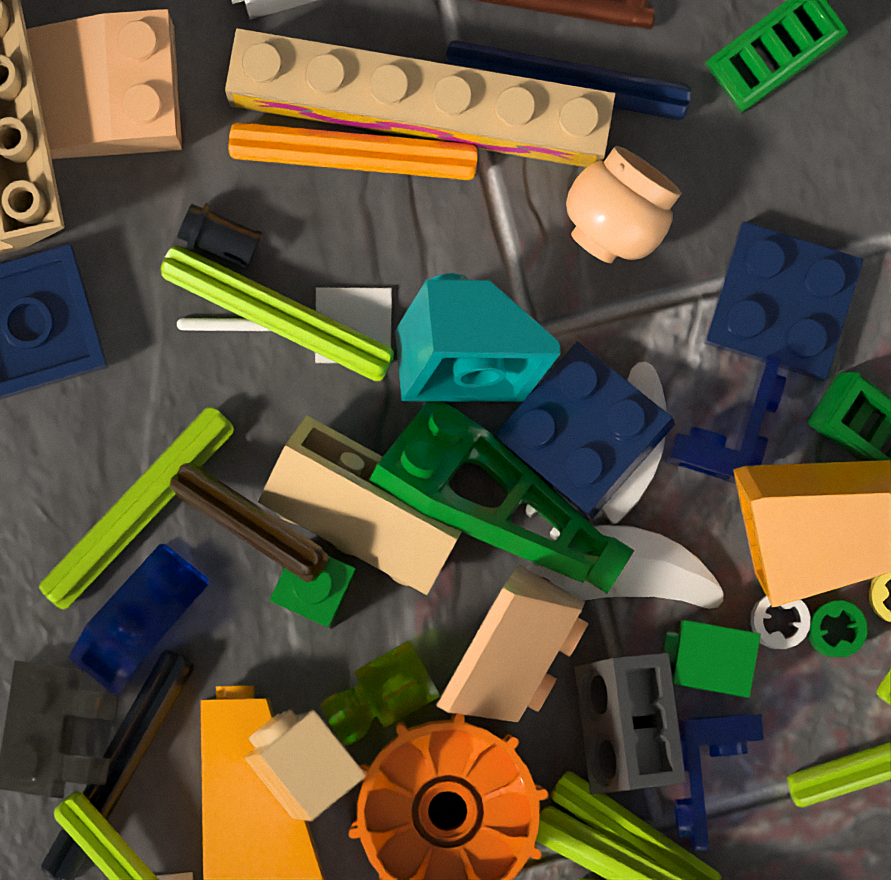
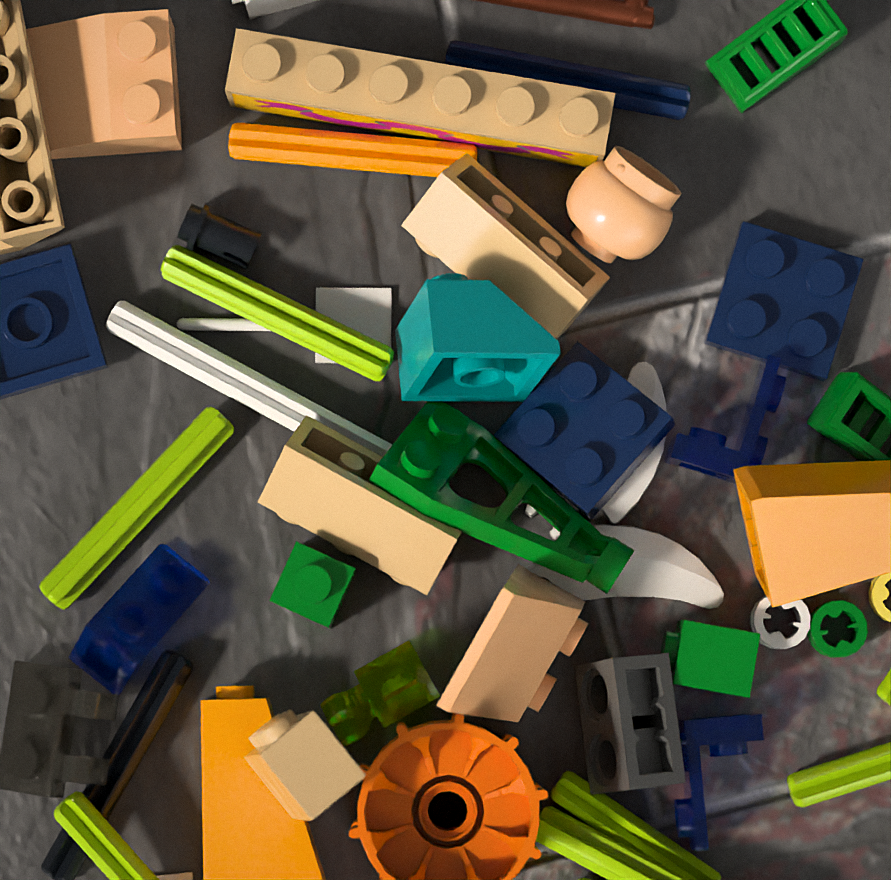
(228, 374): none -> white axle
(249, 522): dark brown axle -> none
(496, 237): none -> tan brick

